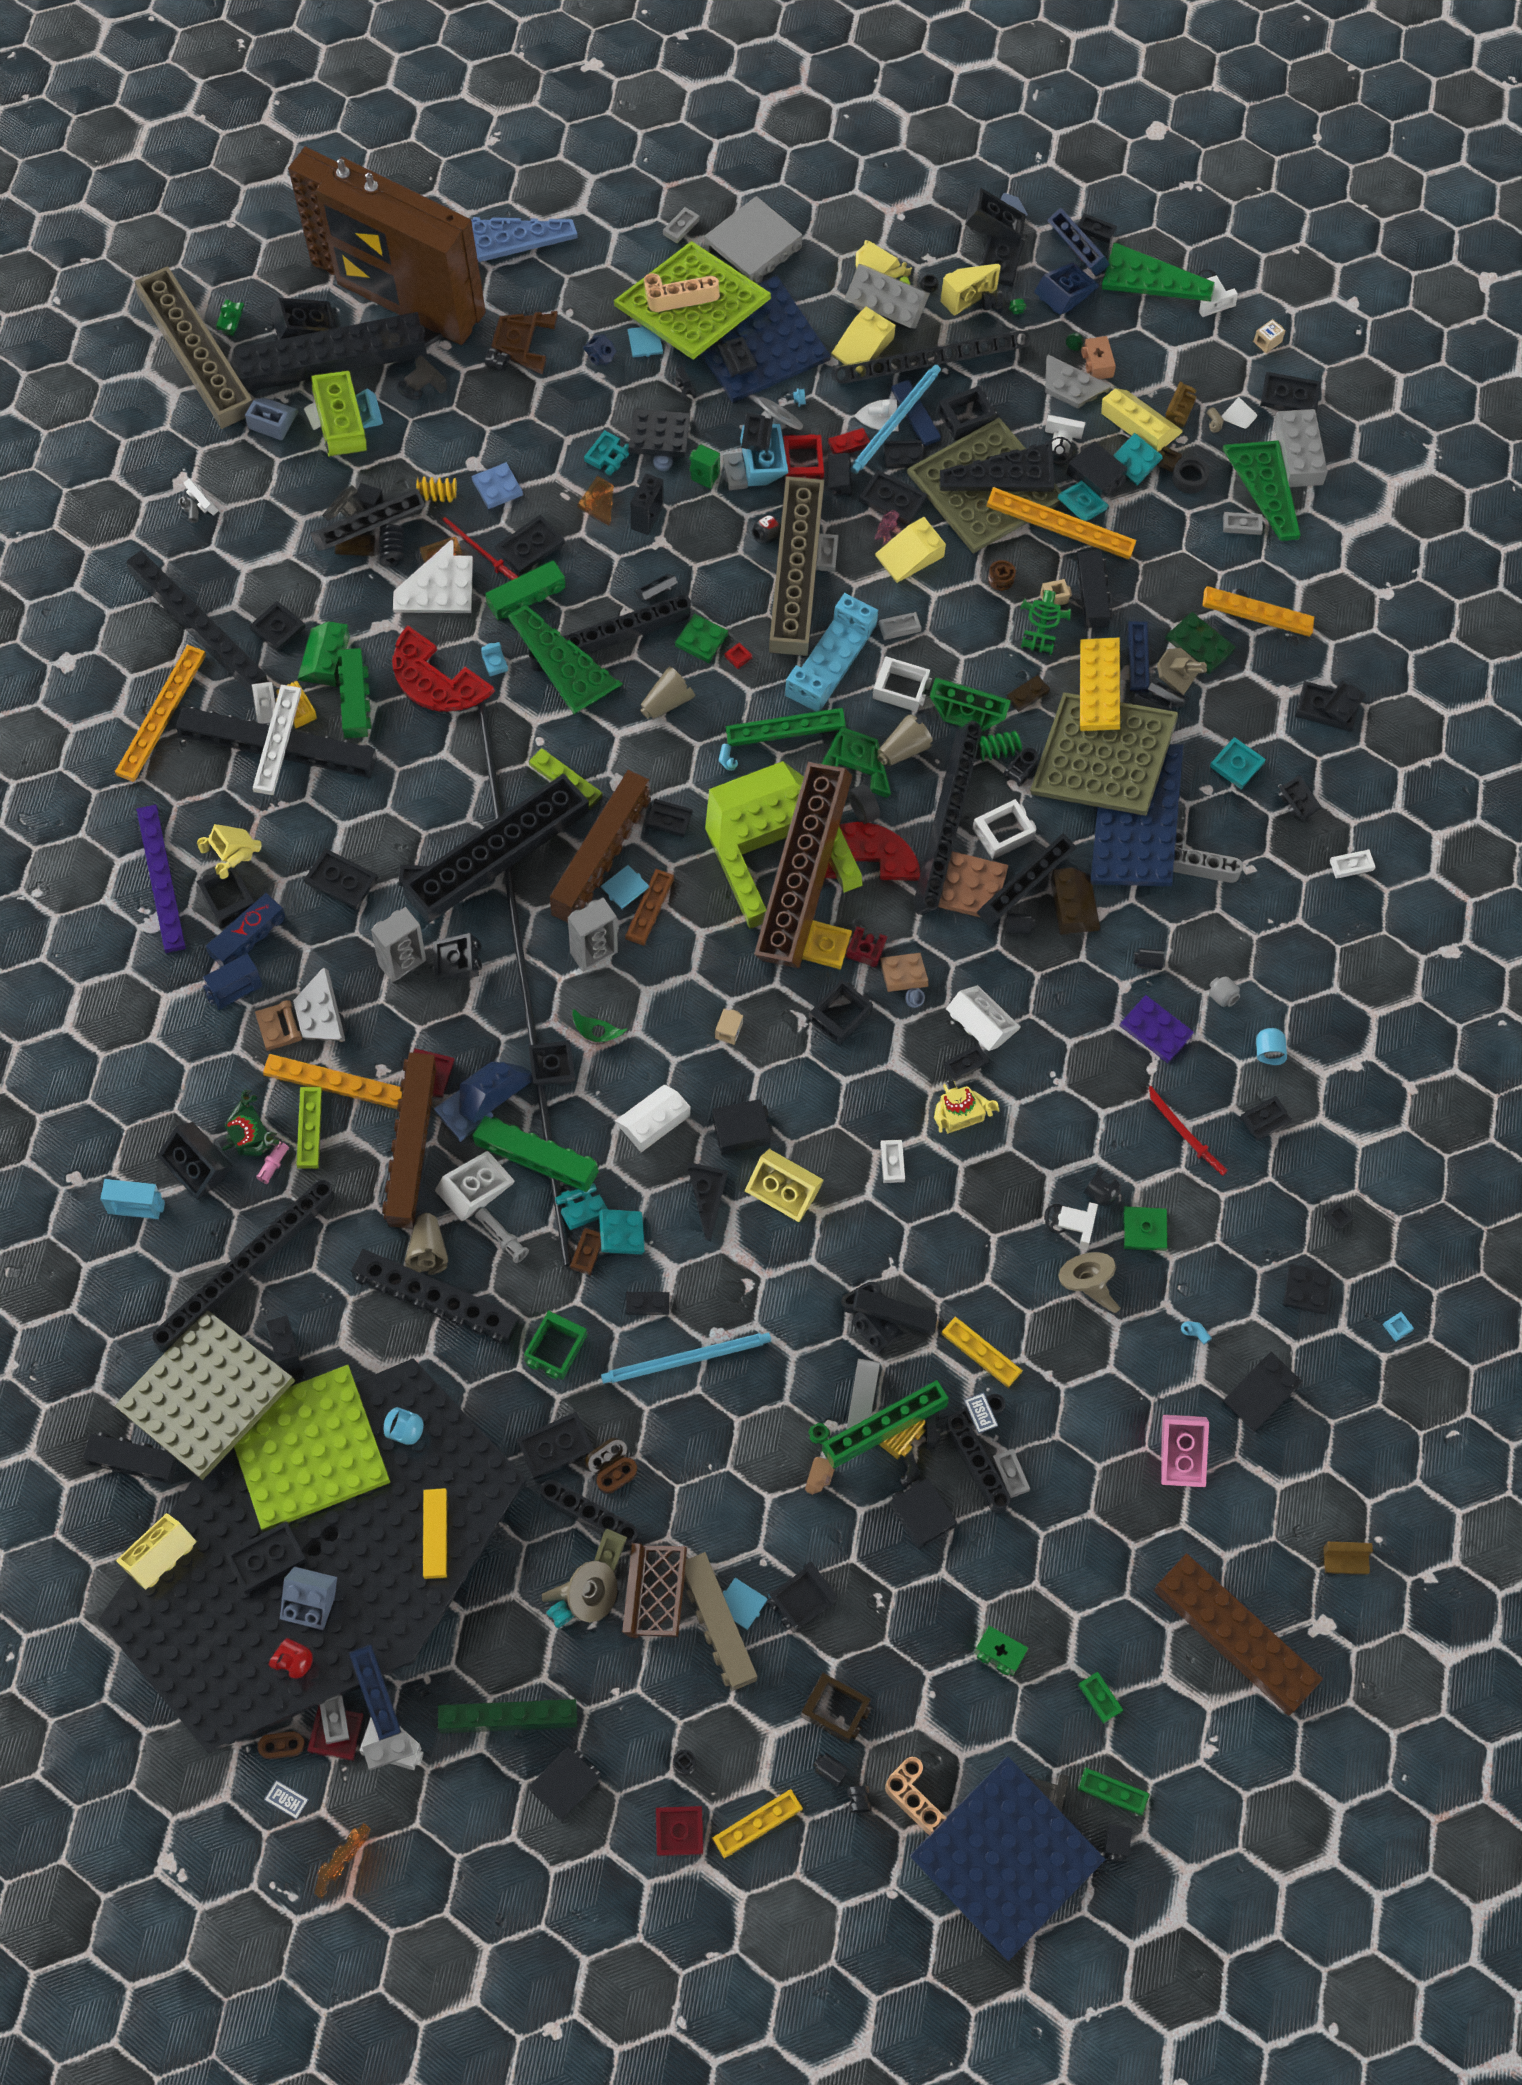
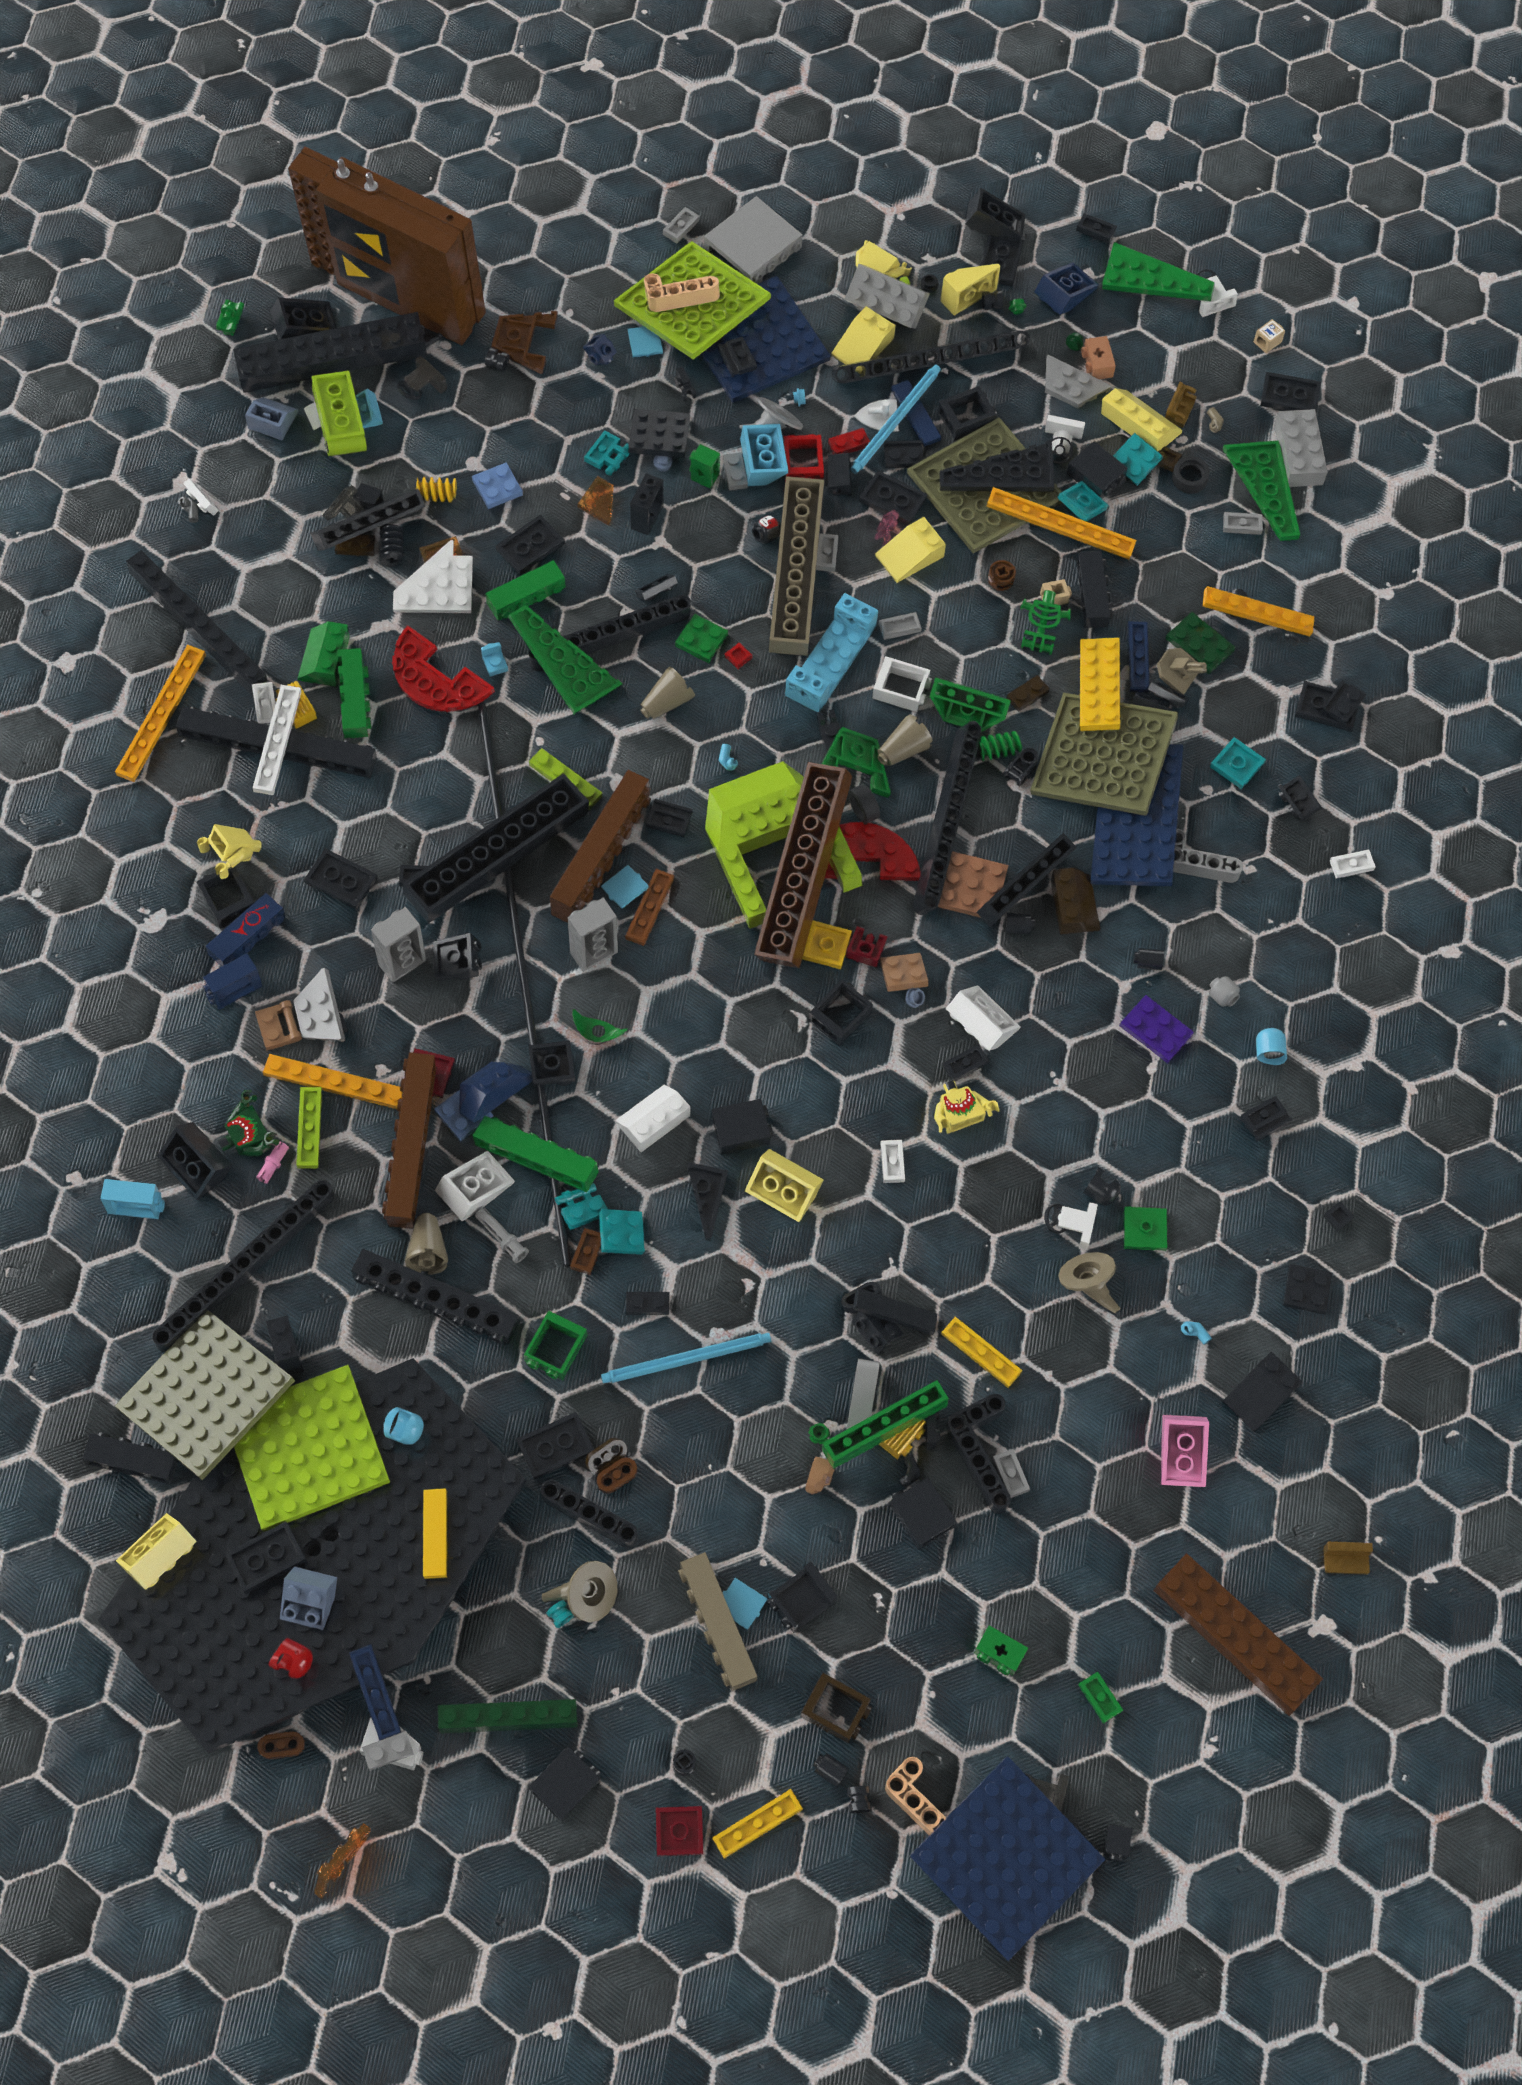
(161, 879): dark purple plate -> none
(194, 346): dark tan brick -> none
(277, 626): black plate -> none
(286, 1799): sticker -> none
(334, 1720): light grey plate -> none
(342, 1749): dark red plate -> none
(498, 565): red sword -> none
(511, 235): medium blue wing -> none
(610, 1548): olive plate -> none
(636, 1591): reddish brown fence -> none
(729, 1026): tan brick -> none
(757, 432): black plate -> none
(785, 727): green plate -> none
(981, 1412): sticker -> none
(989, 841): white window -> none
(1014, 202): sand blue sticker -> none
(1078, 242): dark blue brick -> none
(1113, 1791): green tile -> none
(1202, 1151): red sword -> none
(1239, 414): white sticker -> none
(1398, 1326): medium azure tile -> none

